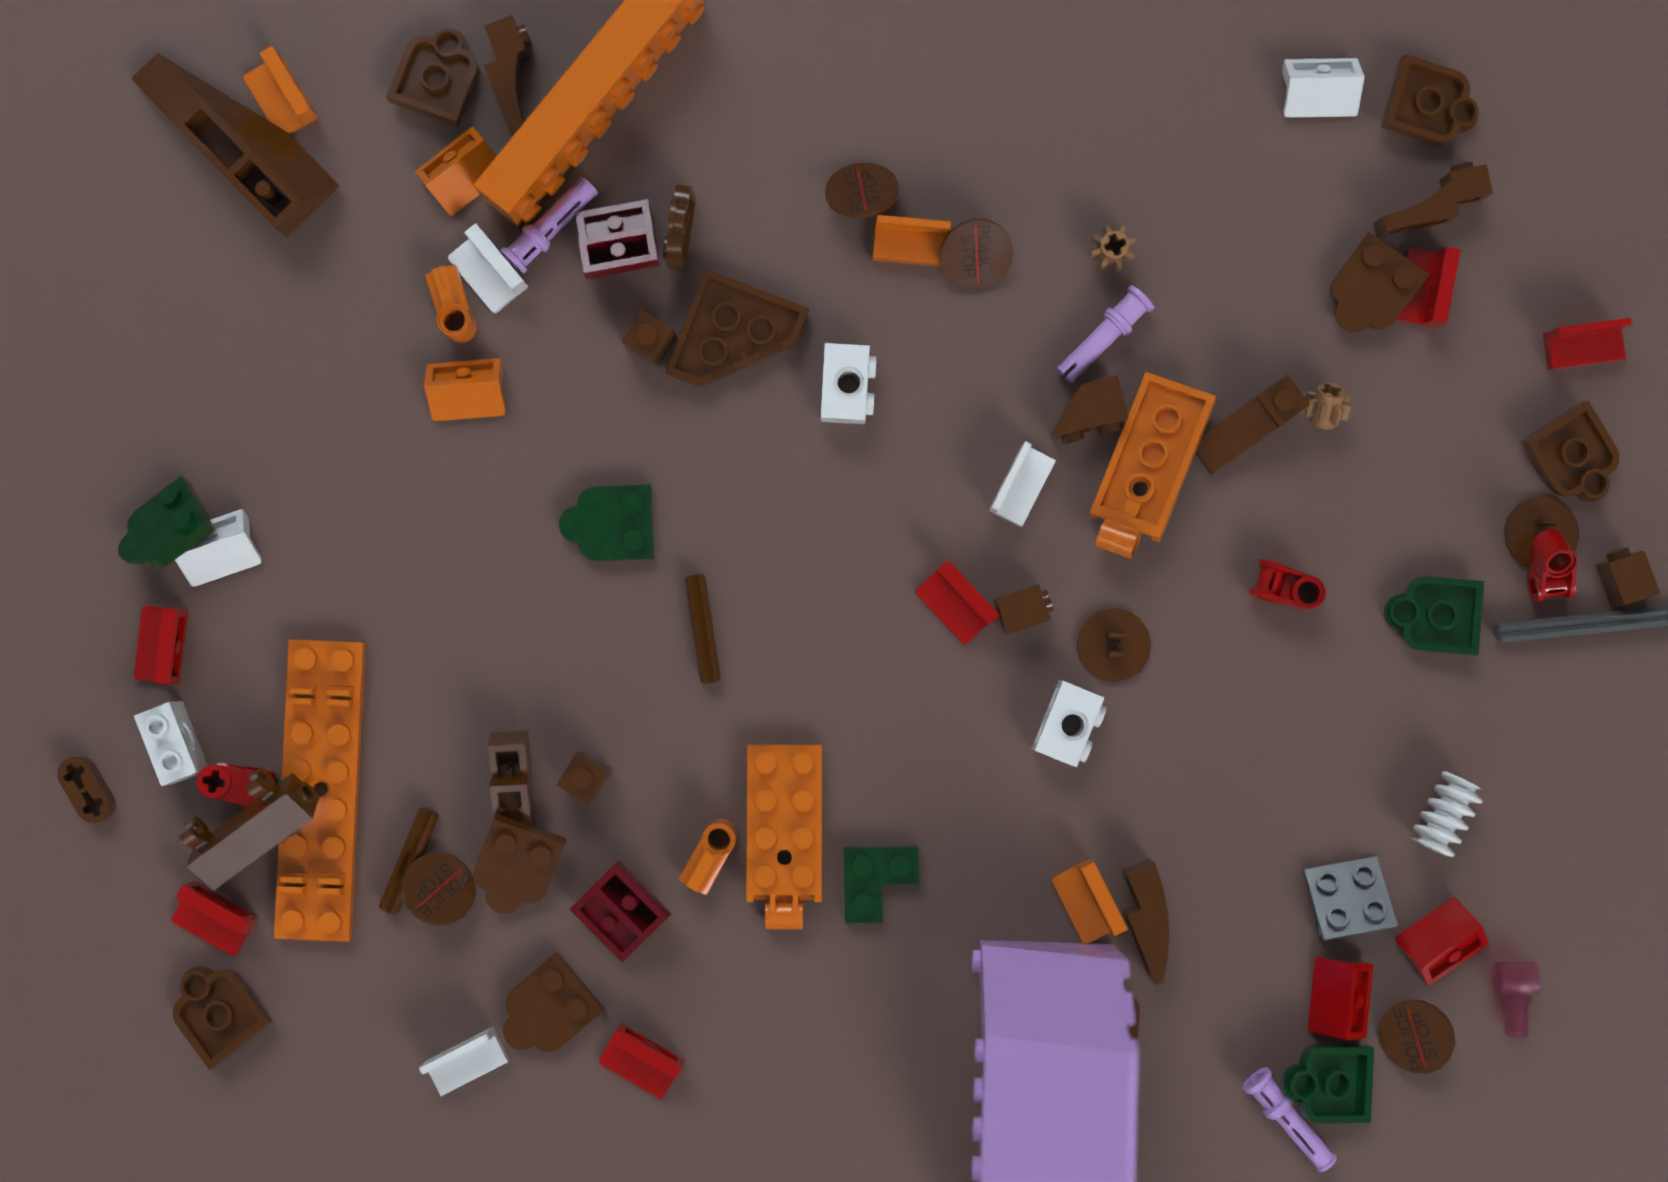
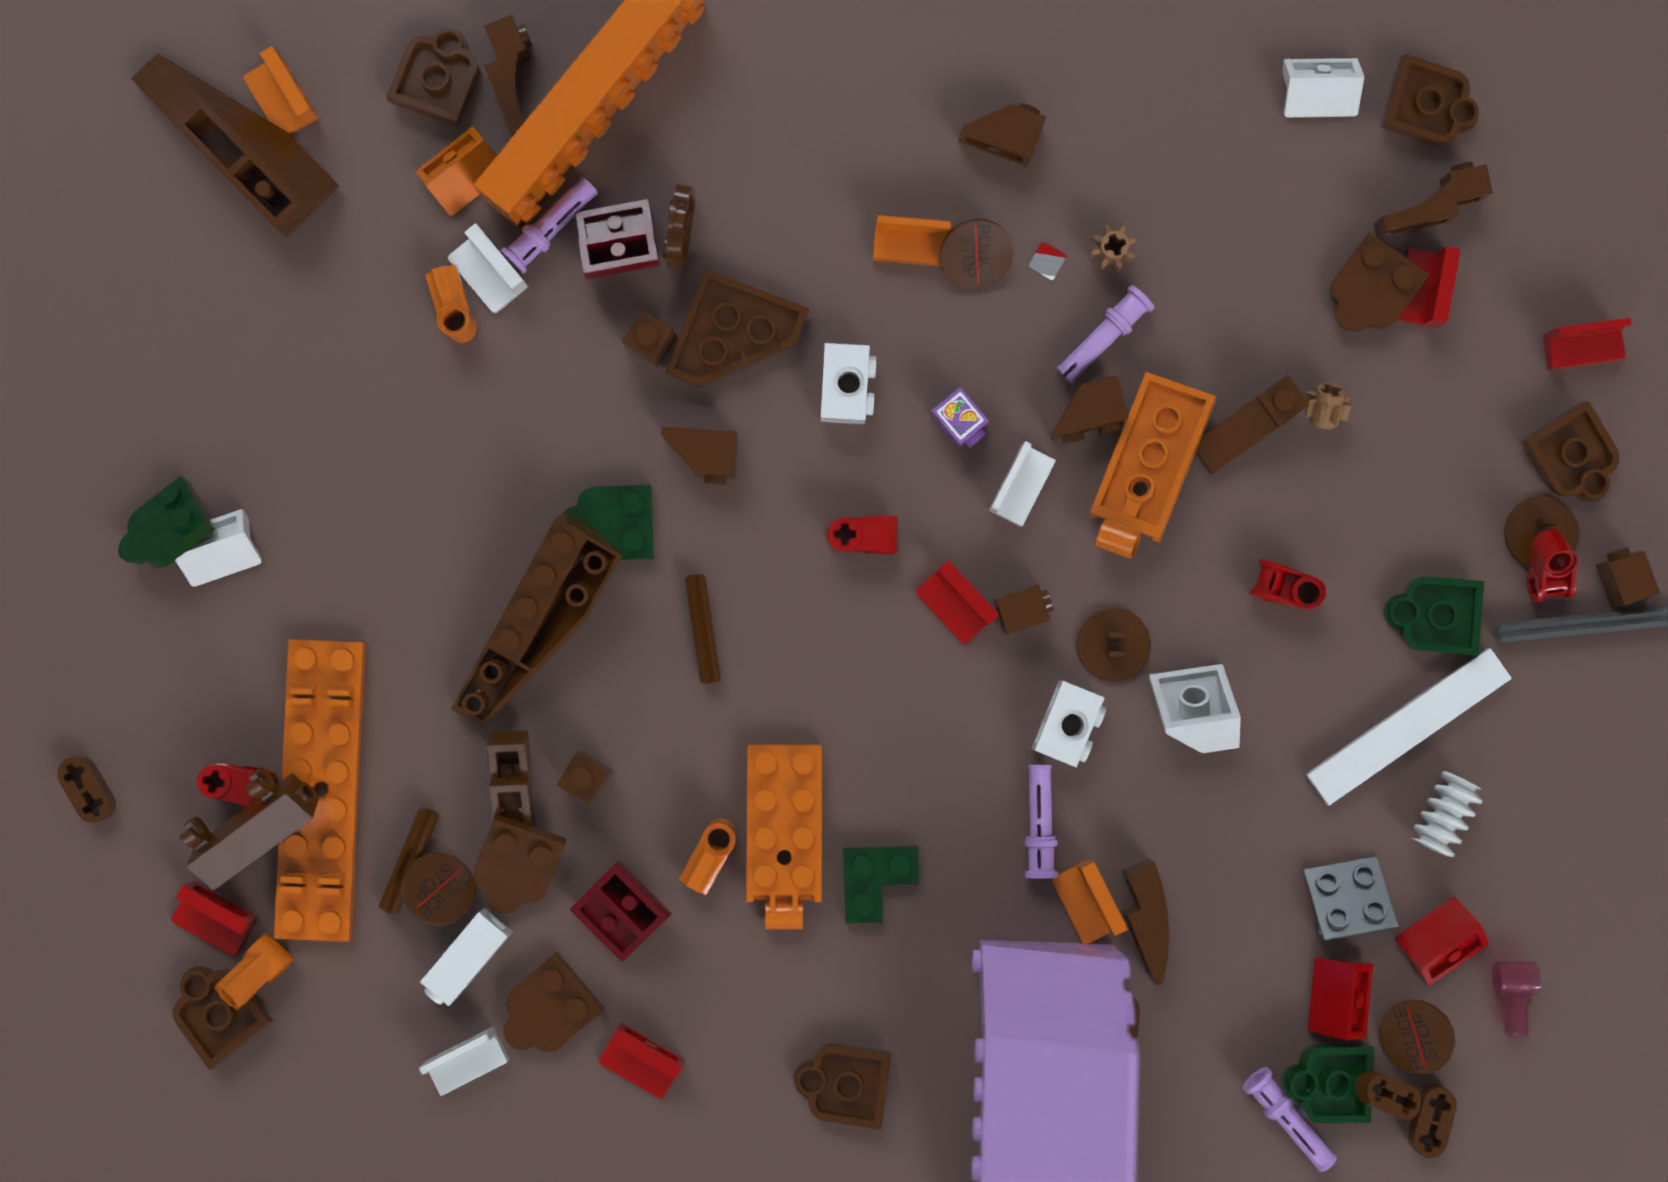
(160, 644): red panel -> none
(171, 742): white brick -> none
(261, 964): none -> orange piece
(465, 389): orange panel -> none
(465, 958): none -> white brick
(541, 615): none -> reddish brown wedge
(705, 451): none -> reddish brown slope
(846, 1084): none -> reddish brown plate
(861, 190): reddish brown piece -> none
(871, 534): none -> red piece
(960, 419): none -> medium lavender brick
(1006, 132): none -> reddish brown slope
(1040, 841): none -> lavender pin
(1047, 261): none -> light grey sticker
(1198, 707): none -> white slope
(1386, 1100): none -> reddish brown beam
(1408, 726): none -> white tile
(1440, 1123): none -> reddish brown beam

